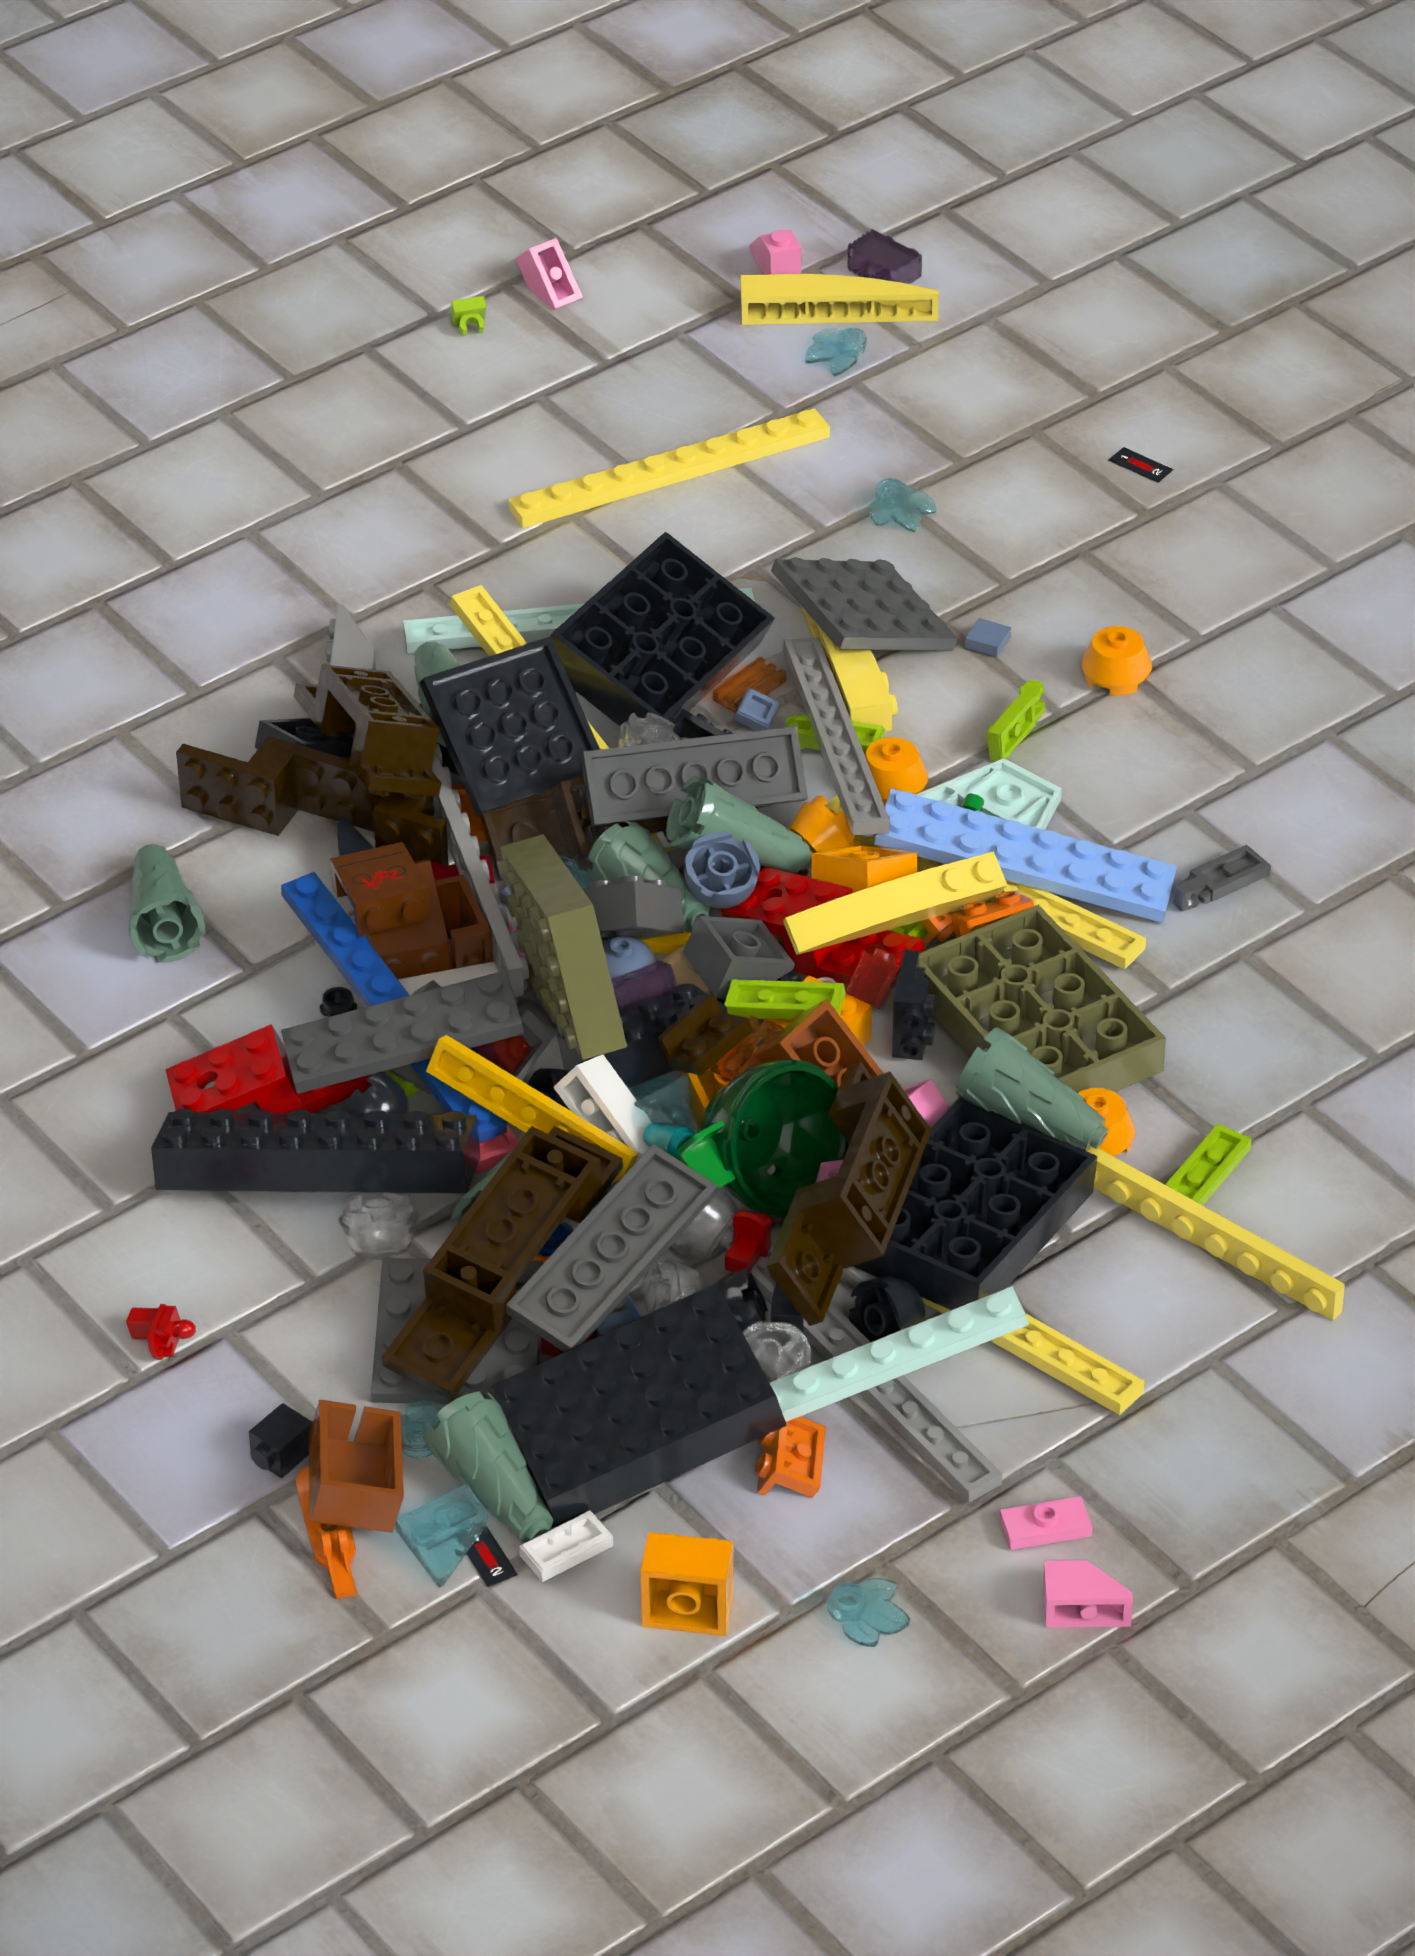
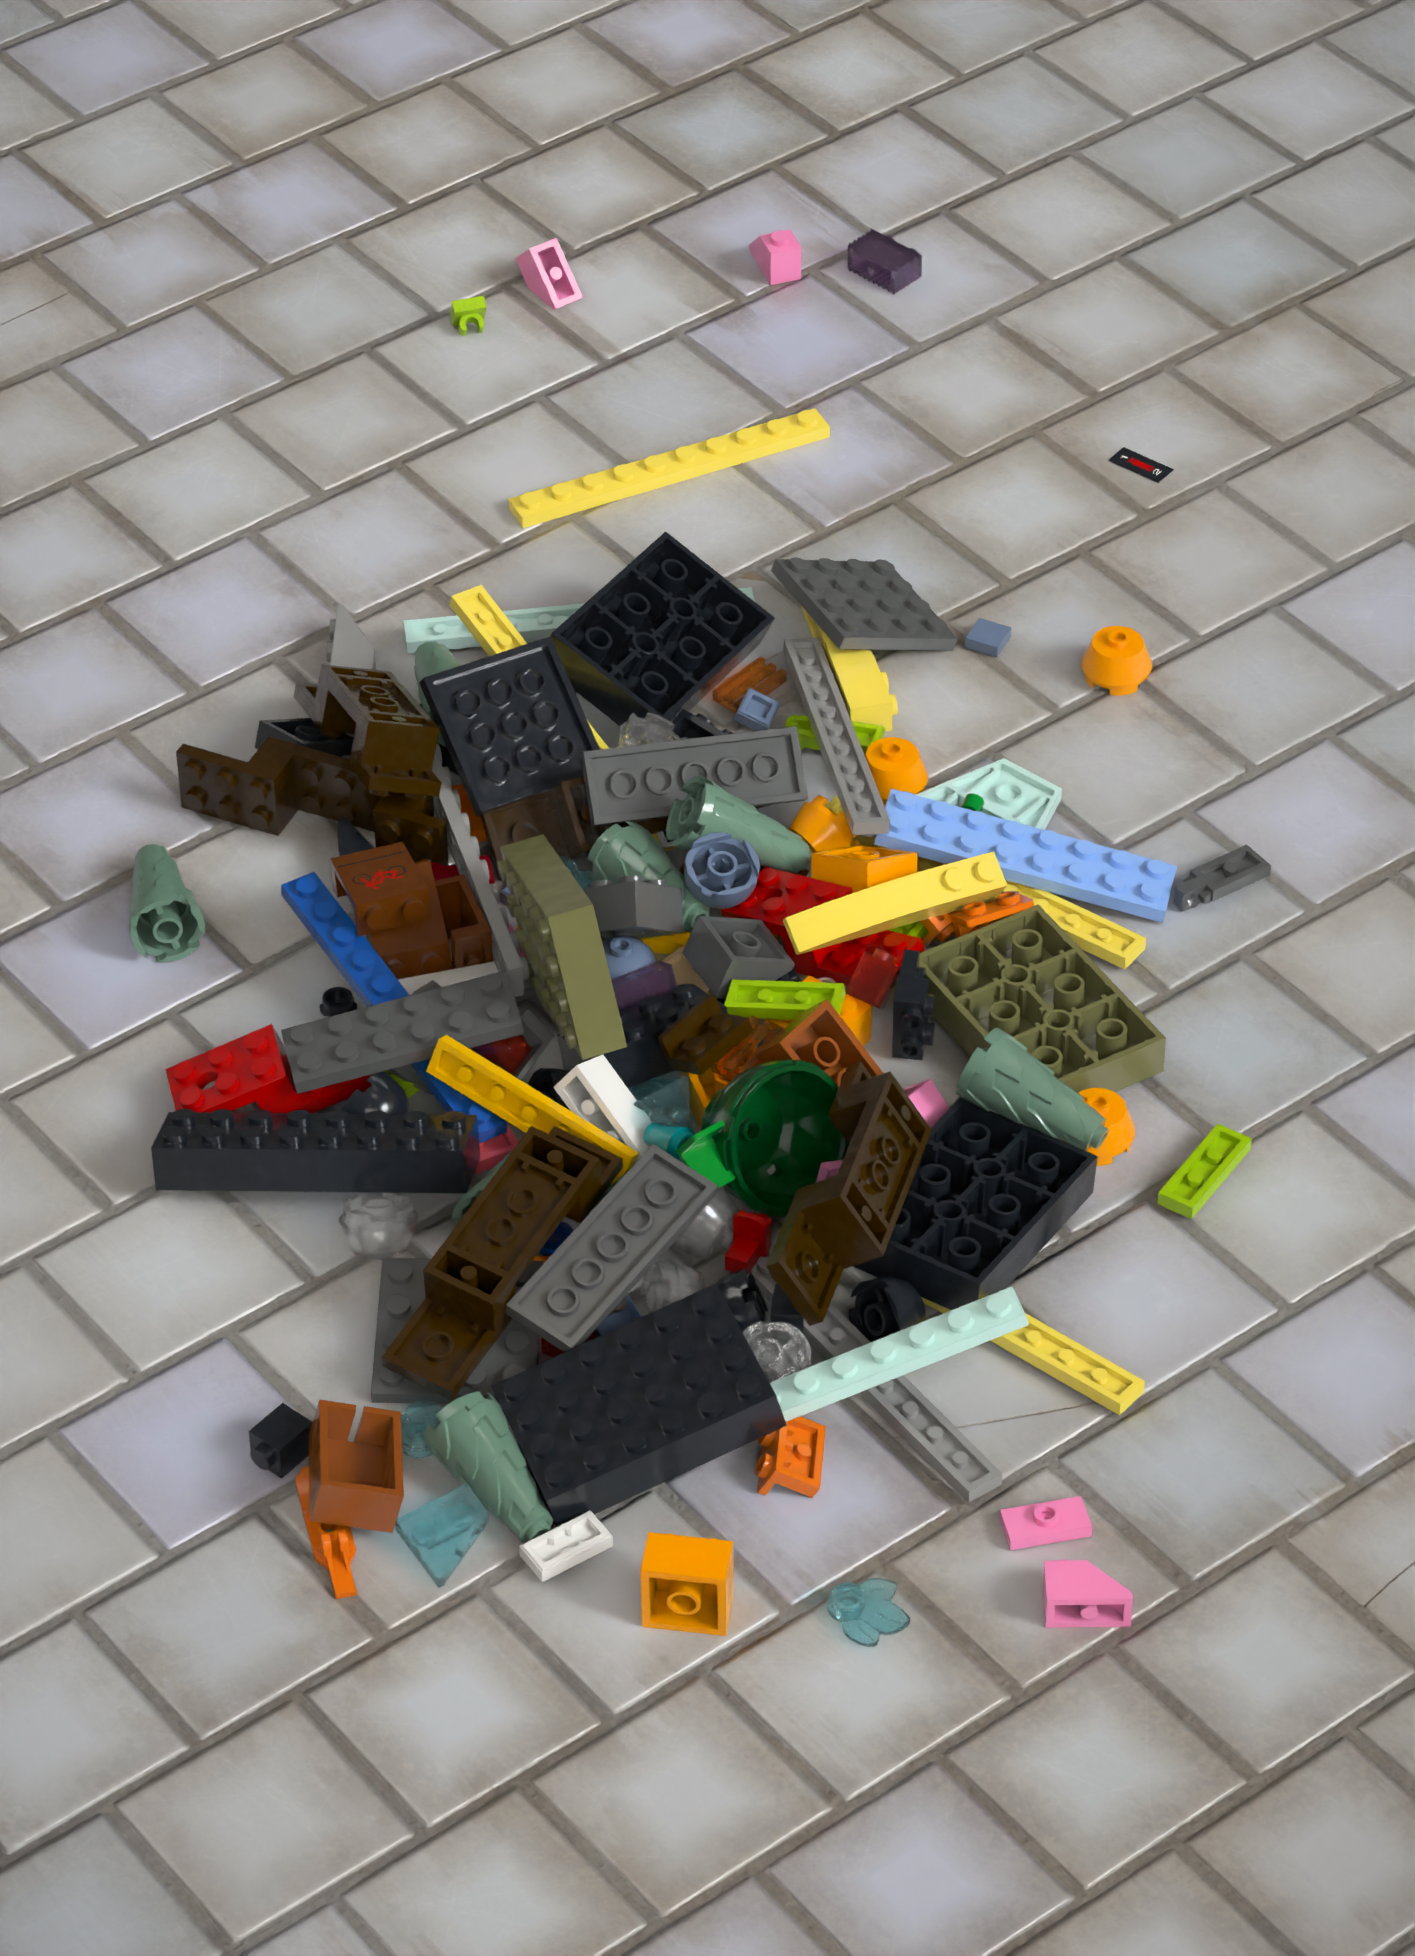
(161, 1328): red piece -> none
(490, 1559): black sticker -> none
(833, 300): light yellow slope -> none
(838, 348): clear light blue plate -> none
(900, 504): clear light blue plate -> none
(1016, 721): lime hinge -> none
(1218, 1235): light yellow plate -> none

